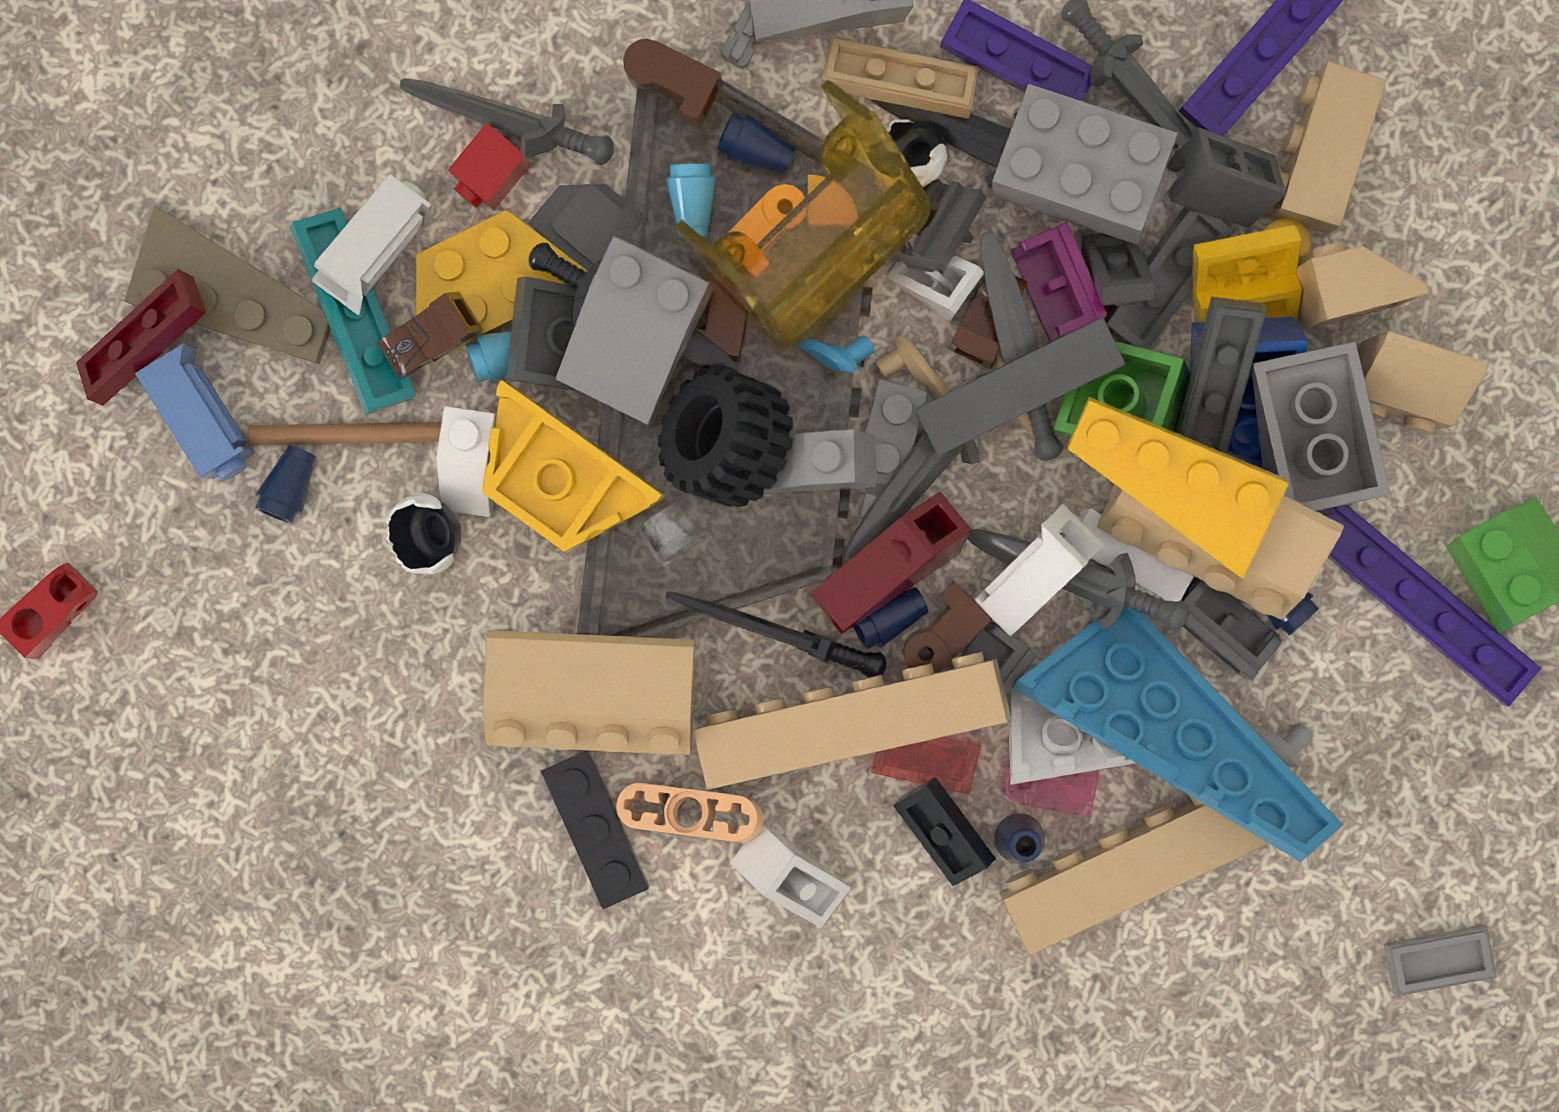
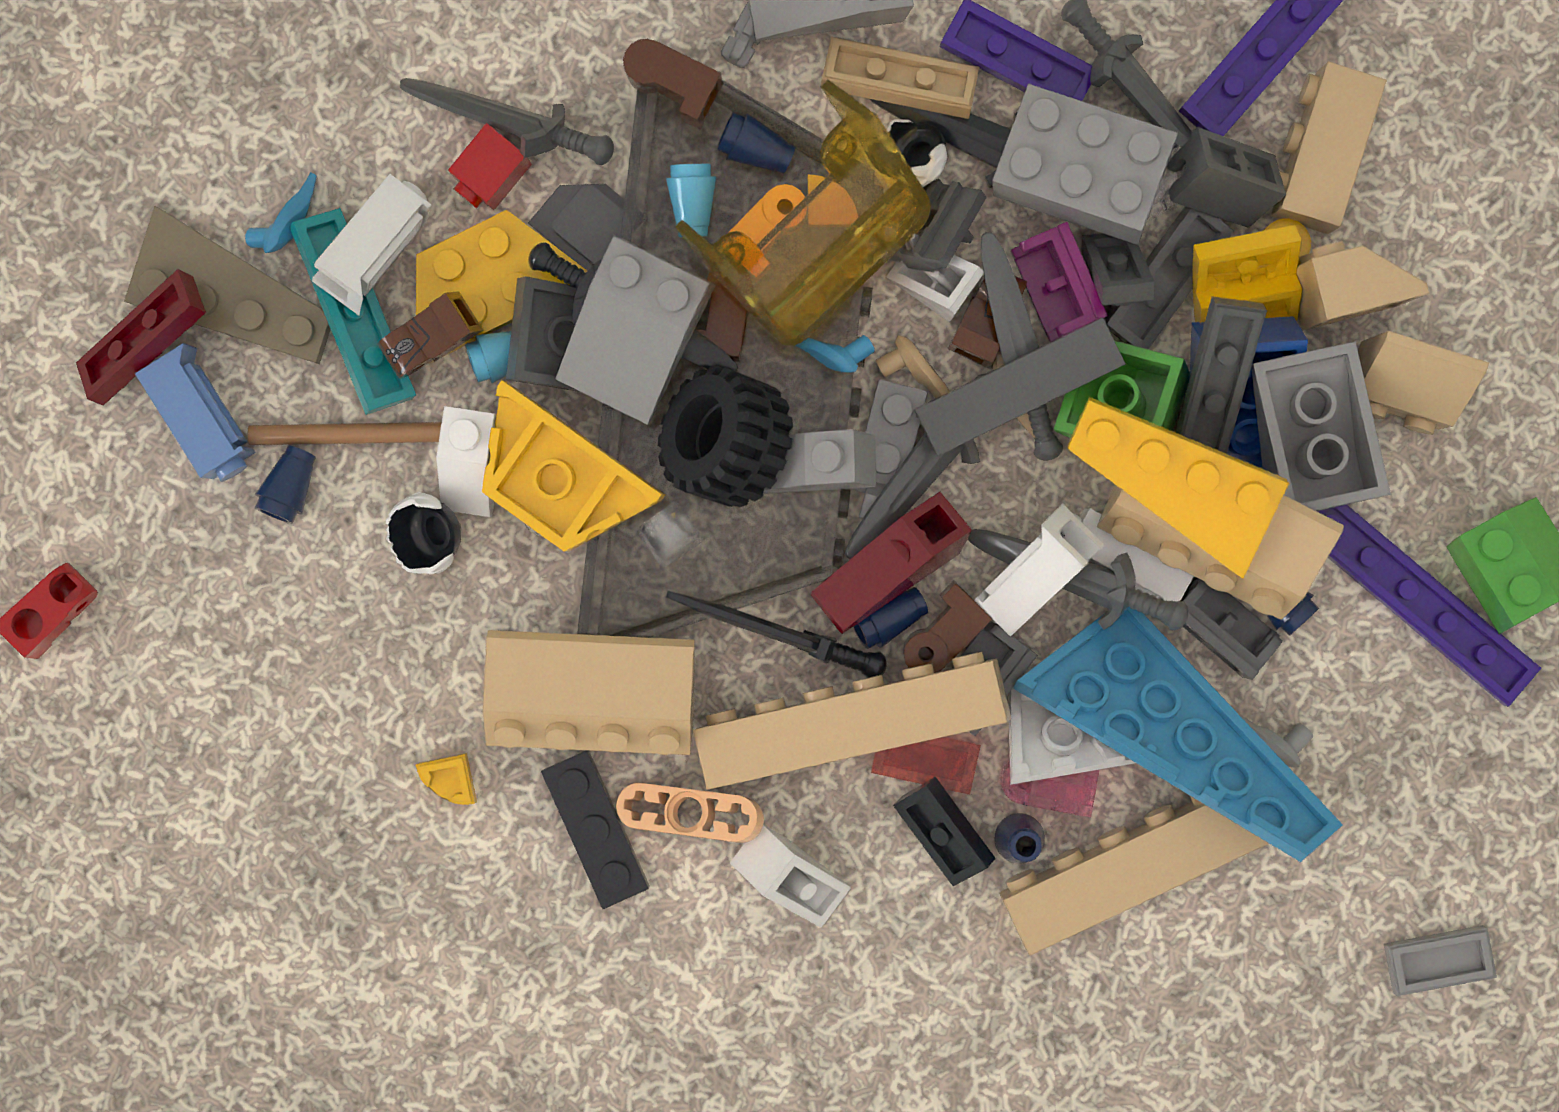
(279, 232): none -> dark azure bar
(449, 778): none -> yellow tile

